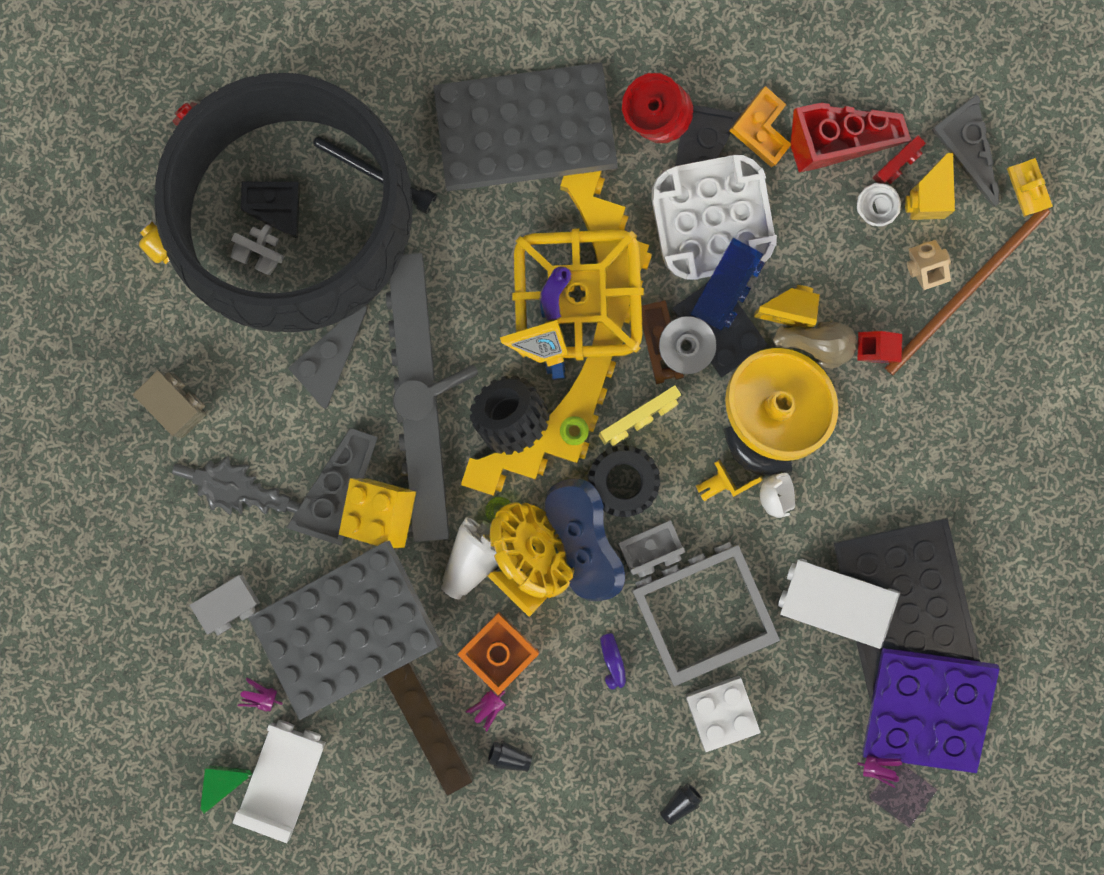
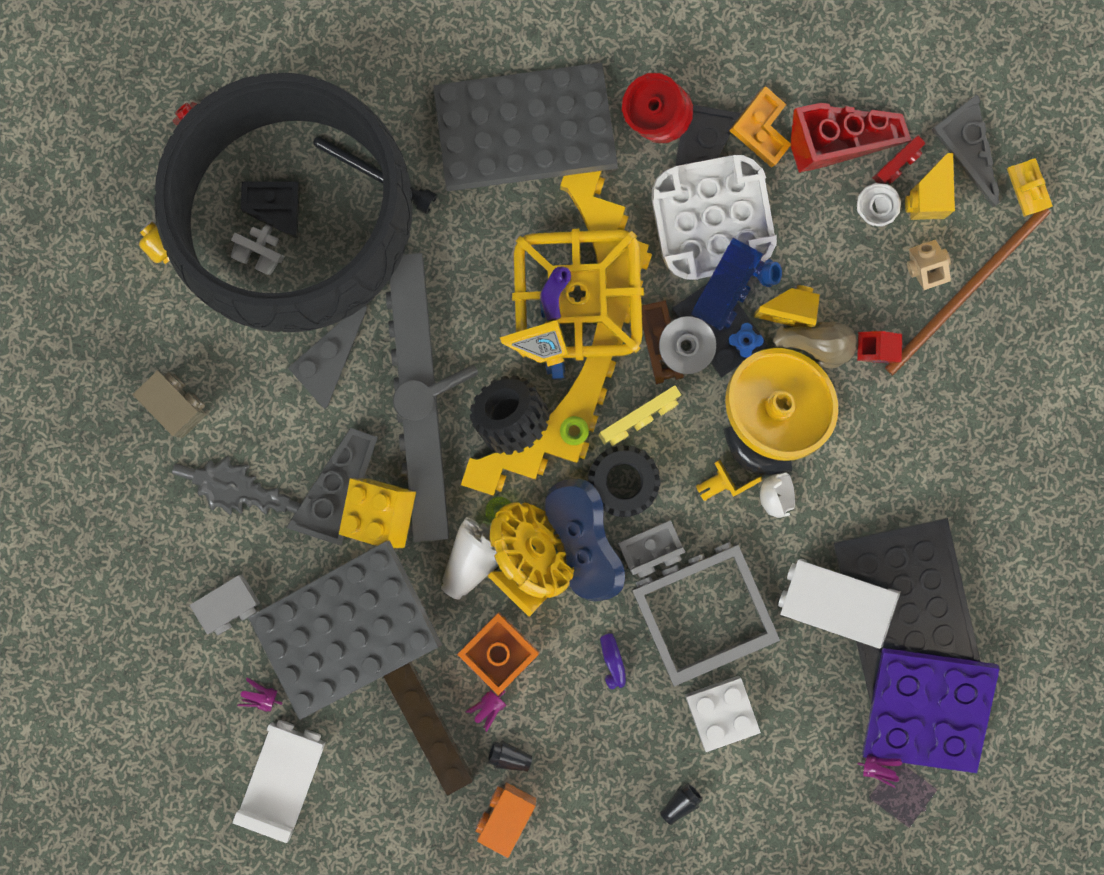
(219, 783): green slope -> none
(506, 820): none -> orange brick
(746, 332): none -> blue plate
(770, 273): none -> blue plate

